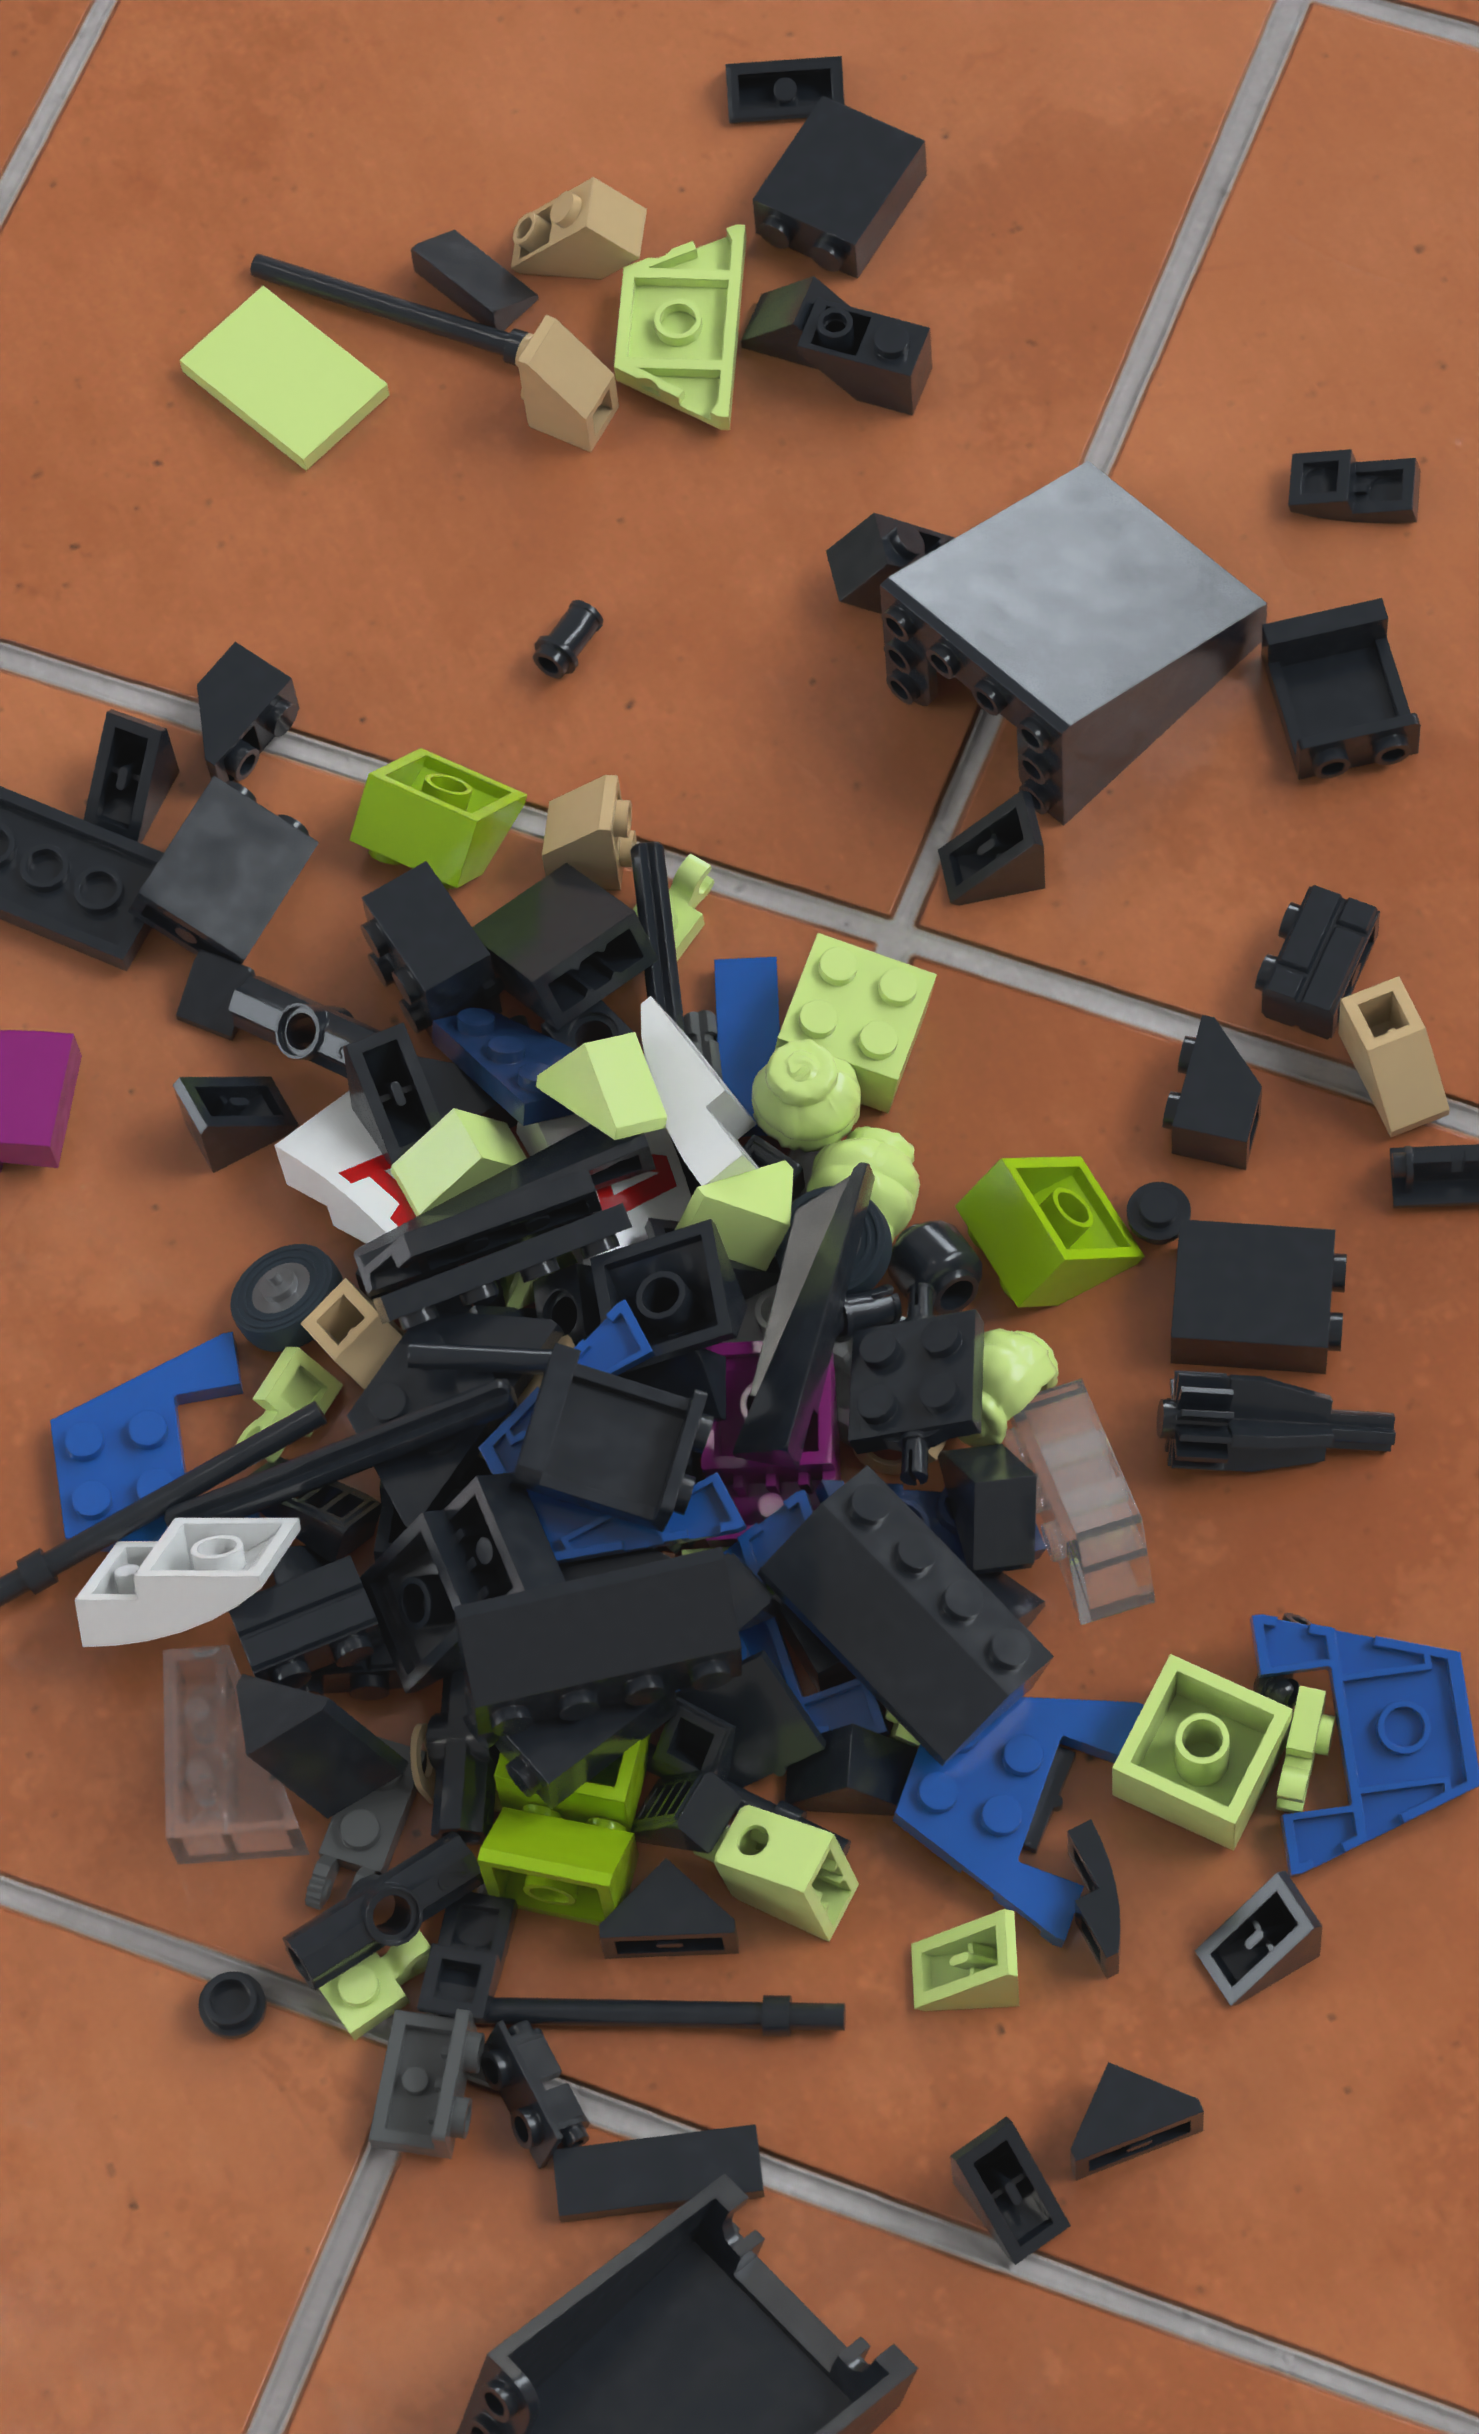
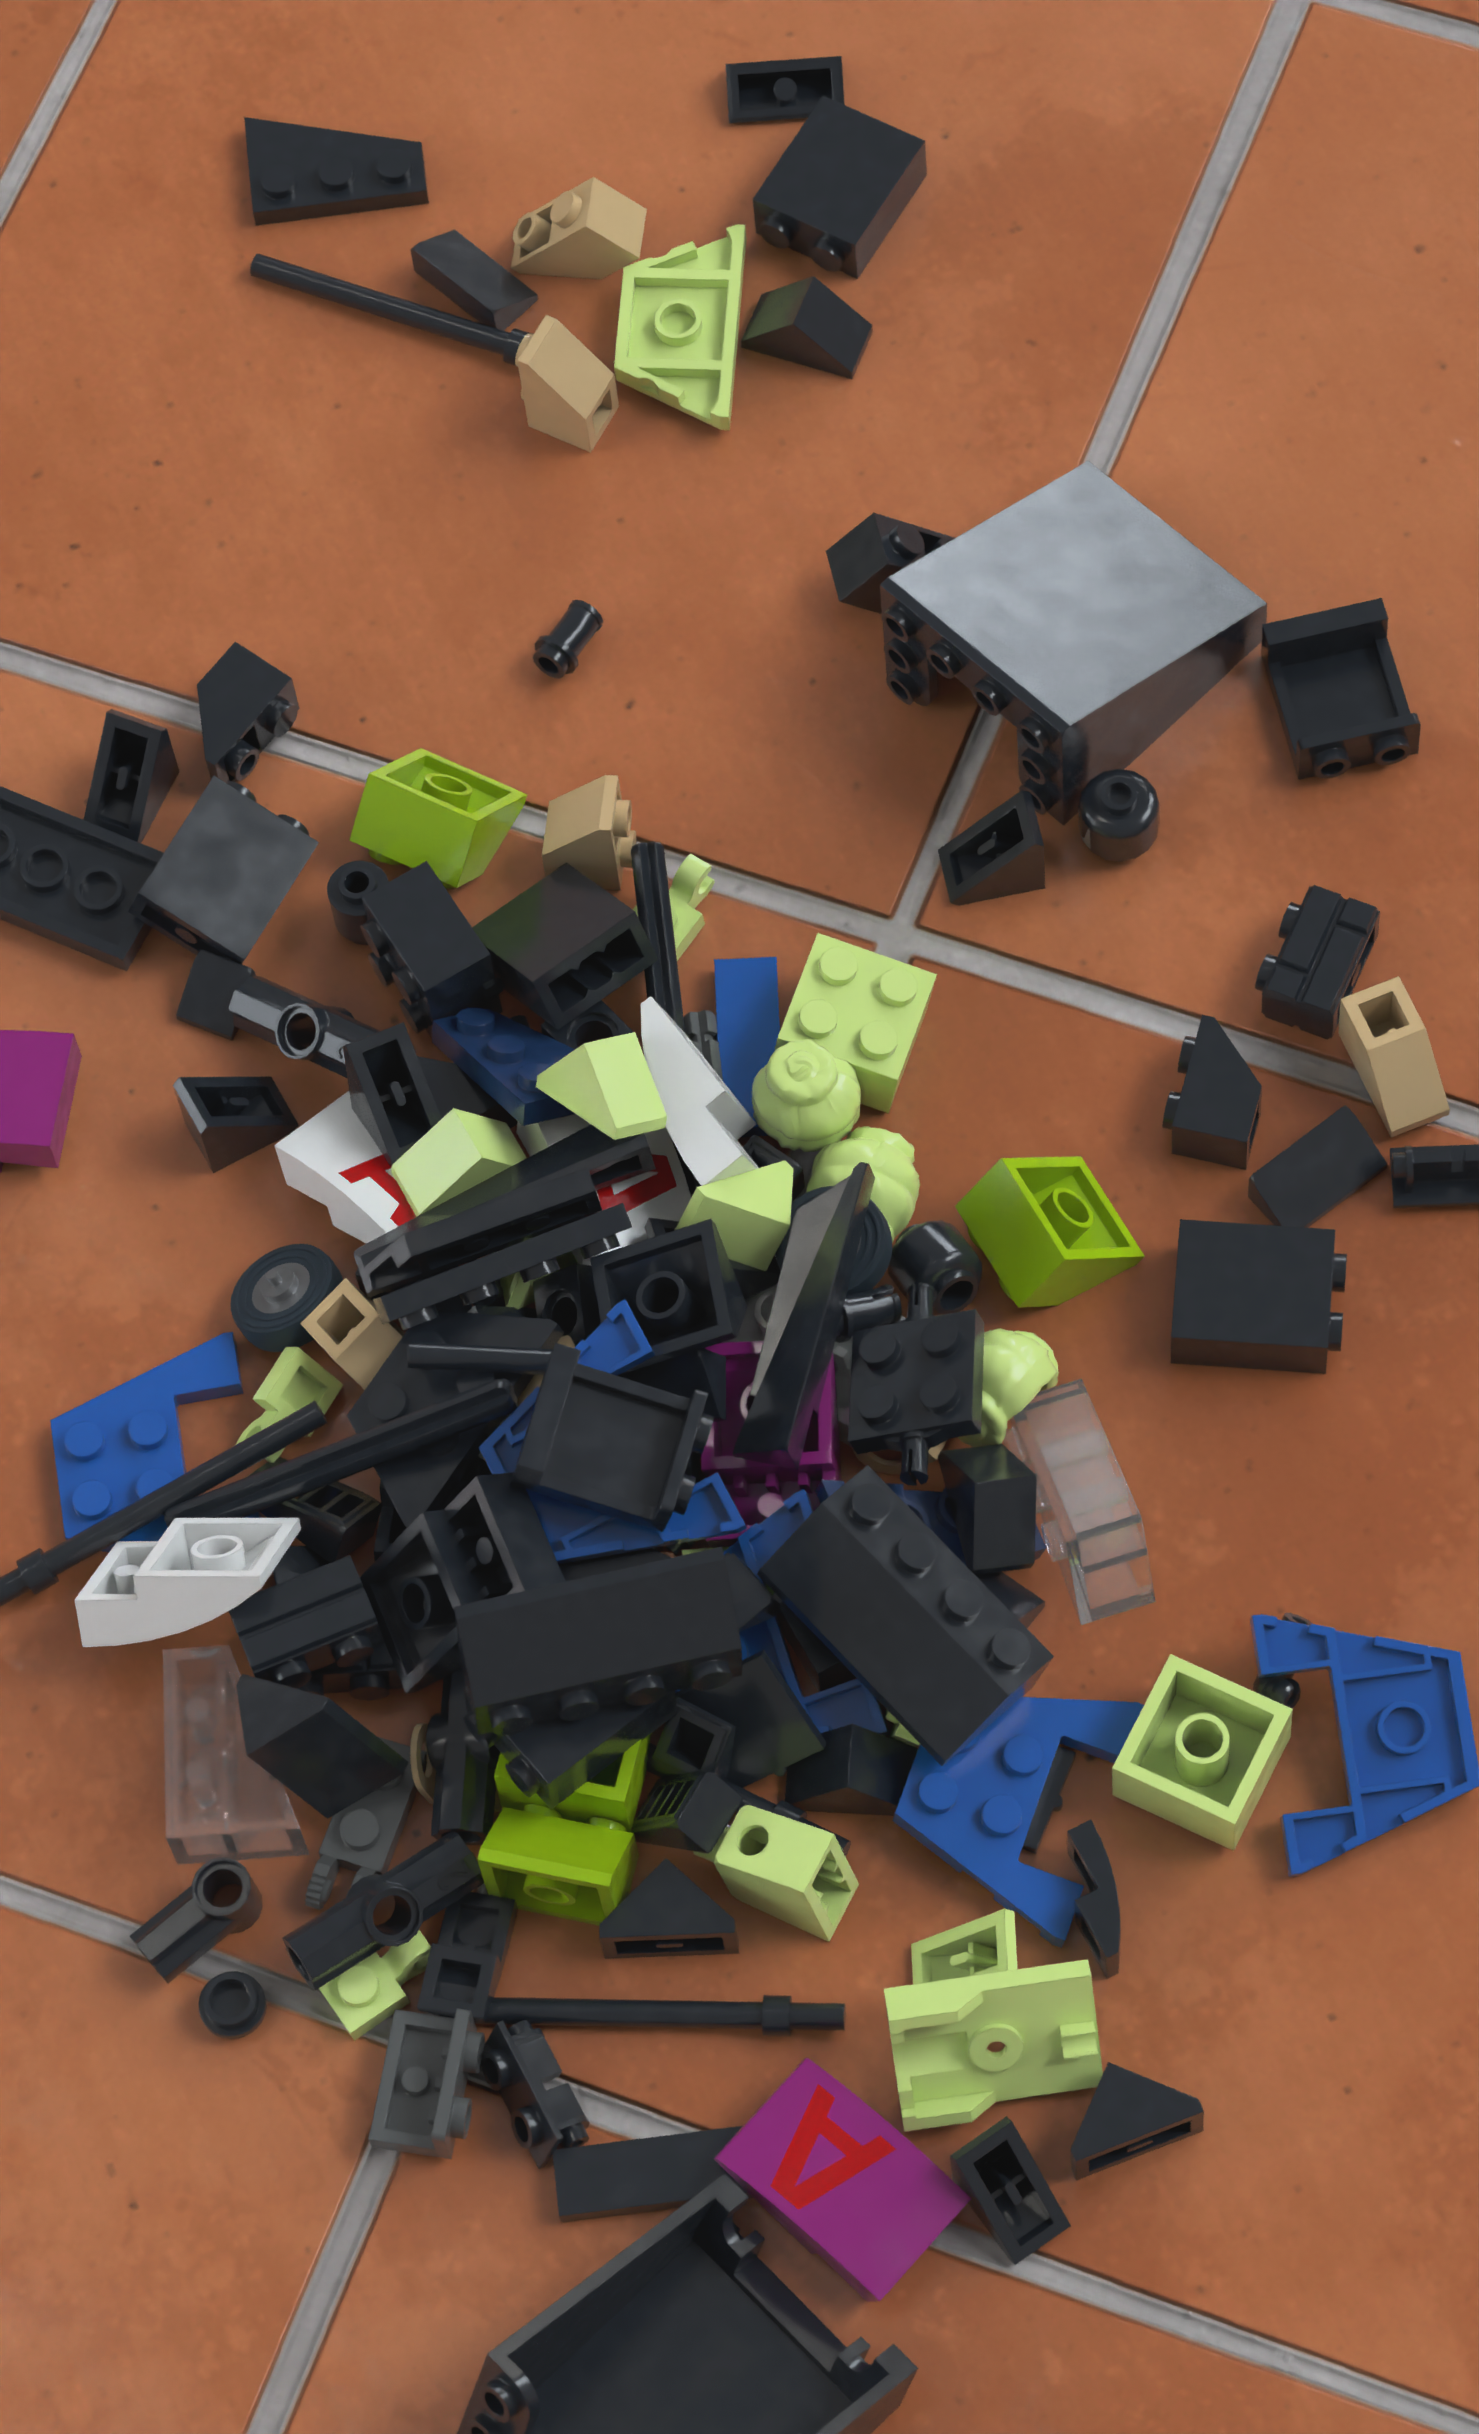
(191, 1922): none -> black piece
(284, 377): yellowish green tile -> none
(329, 172): none -> black wing
(345, 893): none -> black brick
(842, 2180): none -> magenta slope
(869, 354): black slope -> none
(947, 2024): none -> yellowish green piece
(1119, 815): none -> black head
(1156, 1212): black plate -> none
(1259, 1424): black piece -> none
(1262, 1941): black slope -> none
(1309, 1734): yellowish green plate -> none
(1316, 1172): none -> black slope
(1351, 491): black slope -> none

